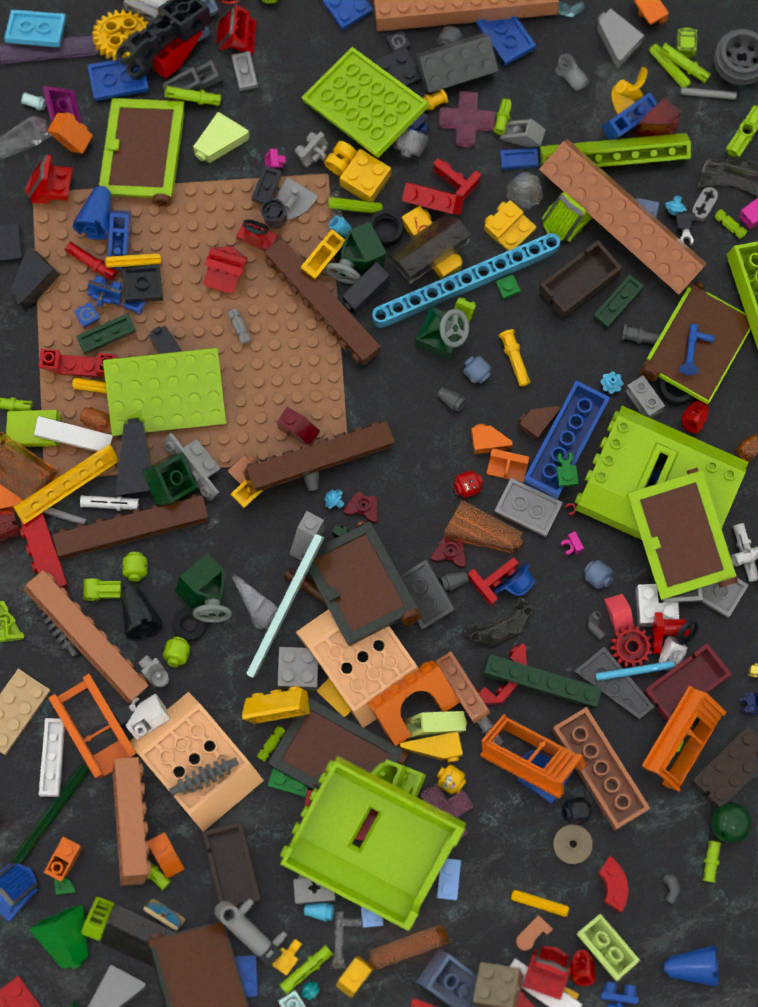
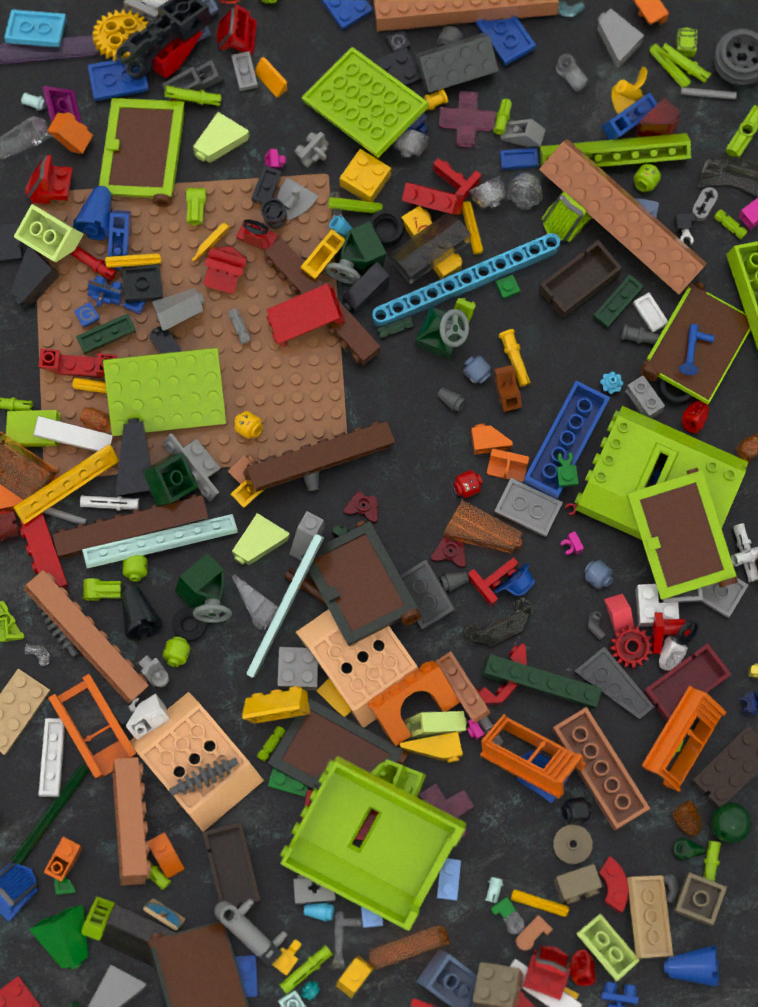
(40, 652): none -> clear arm
(47, 234): none -> yellowish green slope
(159, 541): none -> light aqua tile
(178, 307): none -> light grey slope
(196, 200): none -> lime piece
(212, 240): none -> yellow piece
(248, 425): none -> yellow head
(258, 540): none -> yellowish green slope
(270, 77): none -> light orange slope
(297, 426): dark red slope -> none
(304, 314): none -> red panel
(333, 499): medium azure plant -> none
(340, 158): yellow wheel -> none
(395, 327): none -> dark green axle
(451, 779): yellow head -> none
(472, 228): none -> yellow axle
(474, 730): none -> dark pink plate
(489, 193): none -> clear cone
(494, 890): none -> light aqua pin
(507, 388): none -> dark orange brick
(509, 226): yellow plate -> none
(513, 921): none -> leg
(538, 421): reddish brown slope -> none
(578, 883): none -> dark tan brick
(635, 670): medium azure bar -> none
(647, 178): none -> lime head
(649, 916): none -> tan plate
(650, 312): none -> white tile
(675, 207): medium azure plant -> none
(686, 848): none -> dark green animal
(688, 818): none -> clear orange rock
(699, 899): none -> dark tan brick

